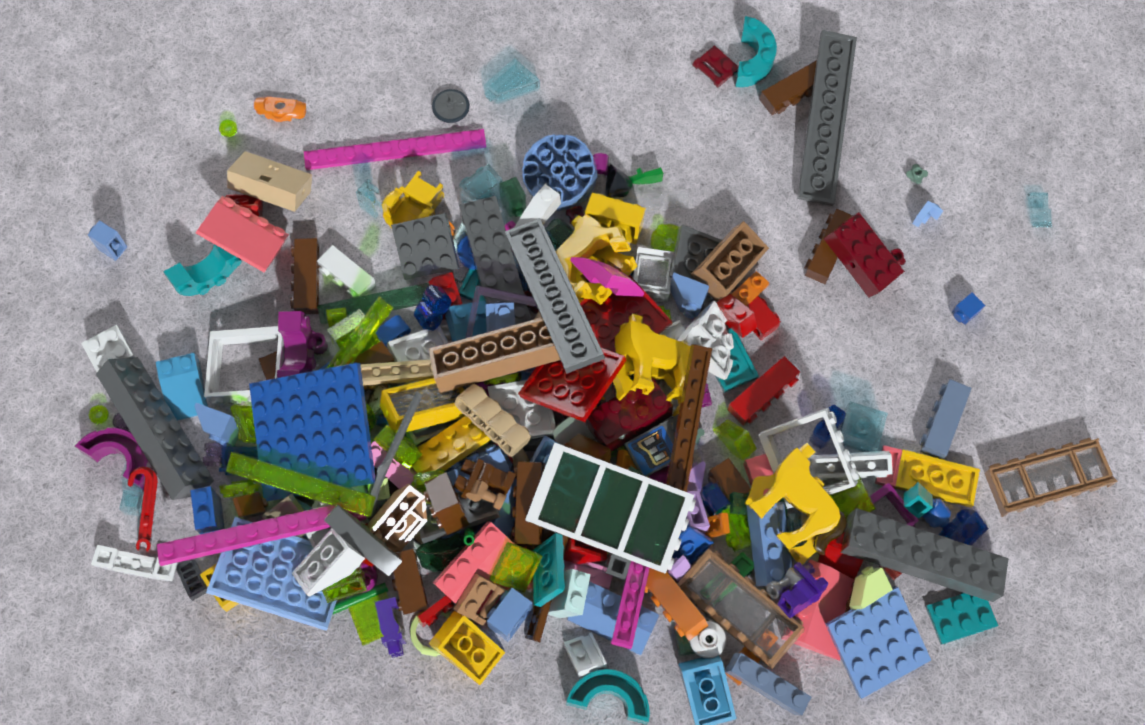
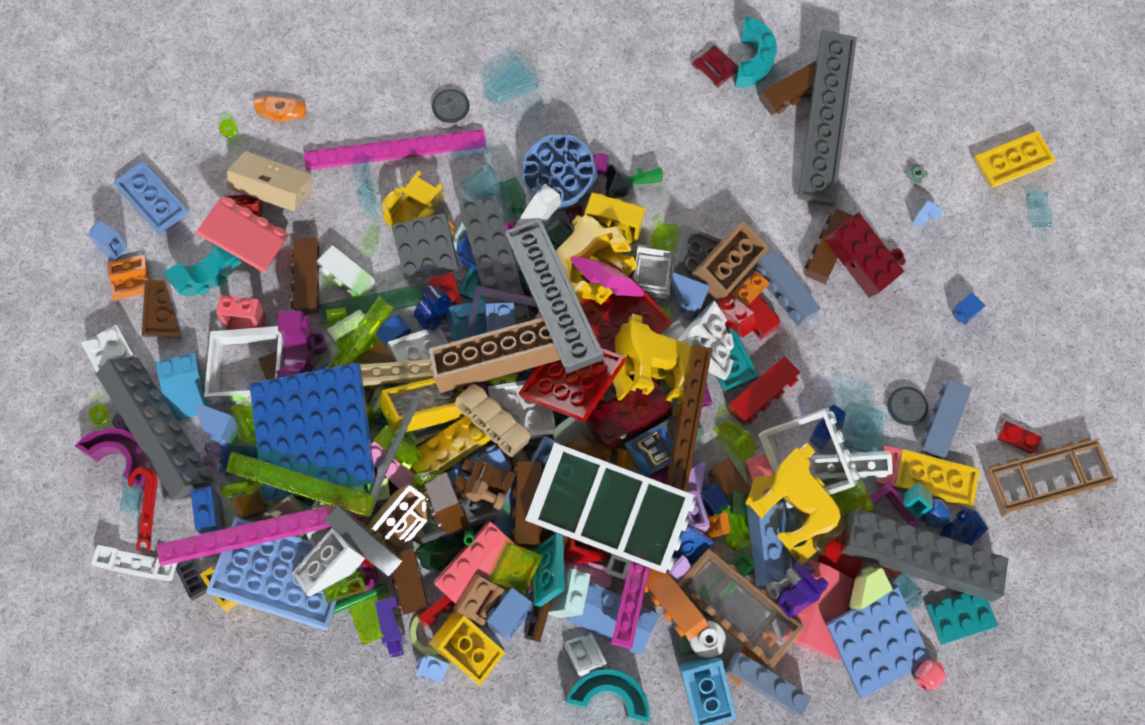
(128, 276): none -> orange slope
(151, 198): none -> medium blue plate
(158, 312): none -> reddish brown wing
(242, 315): none -> coral window
(432, 667): none -> light blue bracket
(787, 288): none -> sand blue brick
(907, 406): none -> dark grey wheel
(910, 592): none -> clear light blue bracket
(930, 675): none -> coral head
(1014, 159): none -> yellow plate
(1019, 437): none -> red plate

